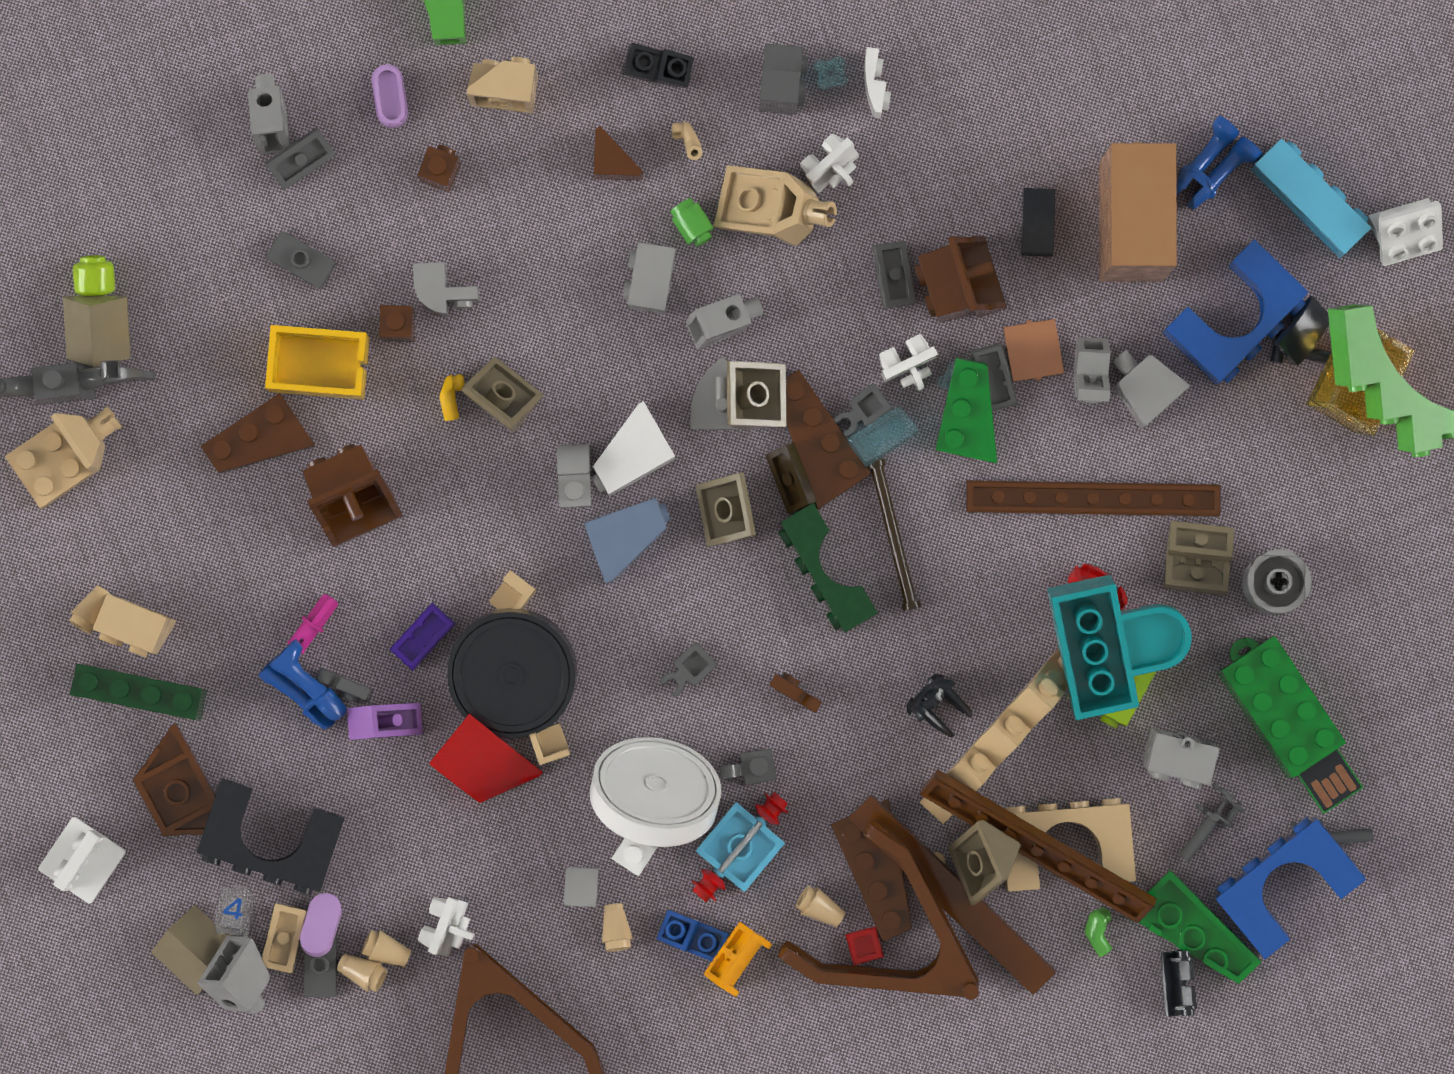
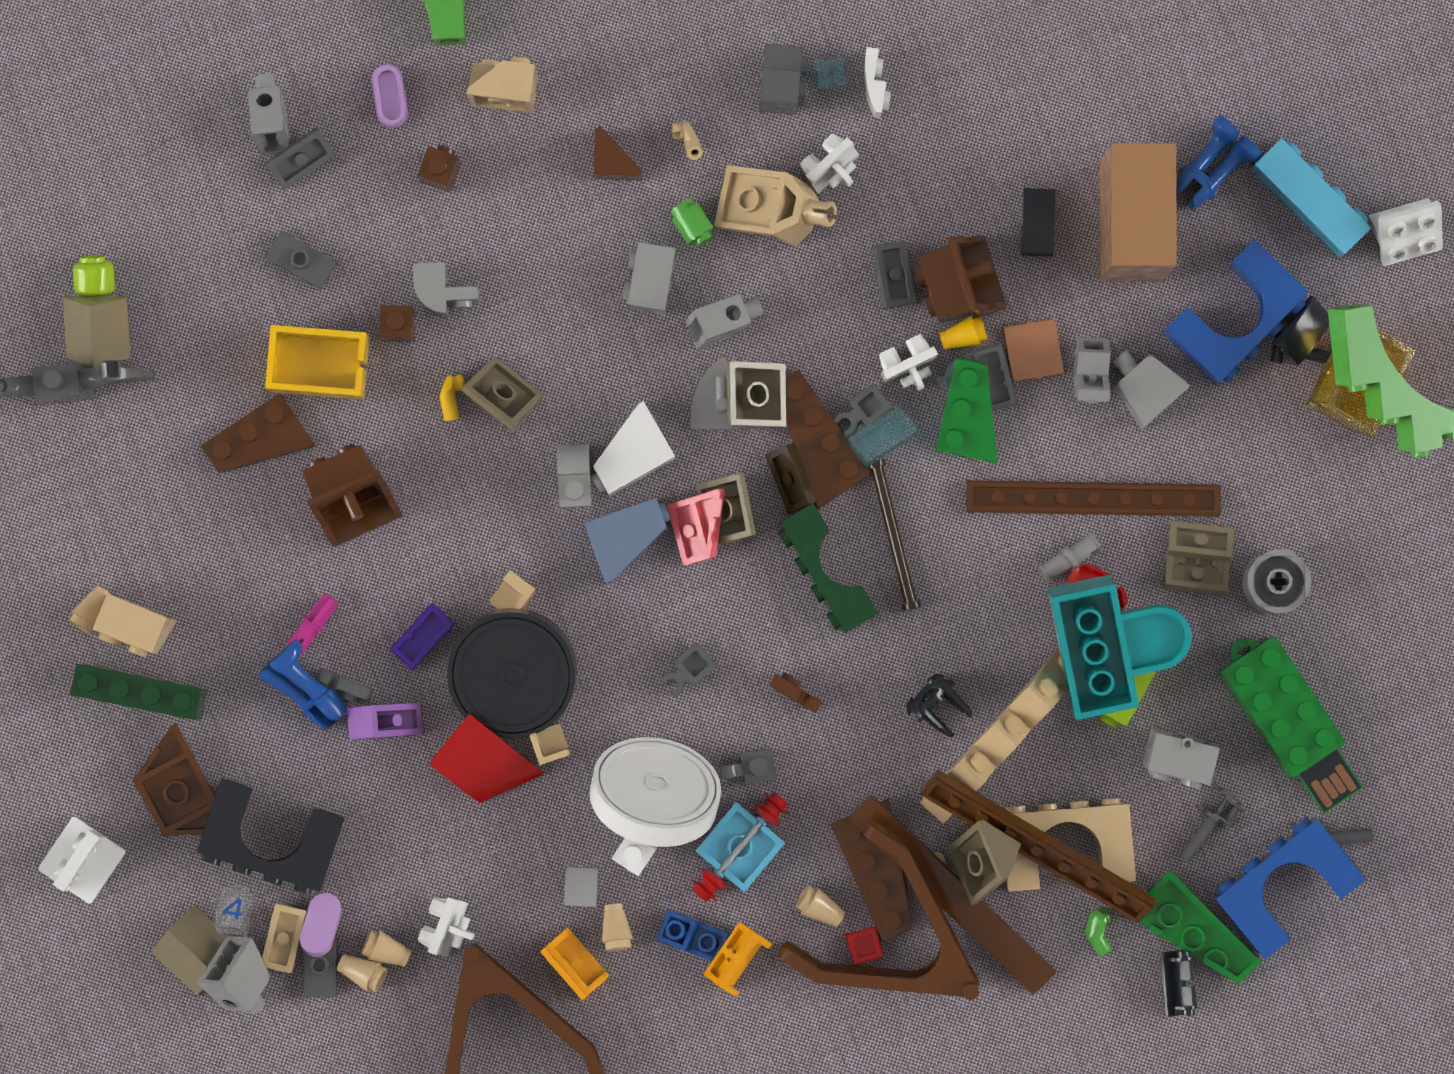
(62, 454): tan plate -> none
(575, 963): none -> light orange hinge
(658, 66): black slope -> none
(697, 525): none -> coral wing
(964, 334): none -> yellow cone
(1069, 558): none -> light grey pin

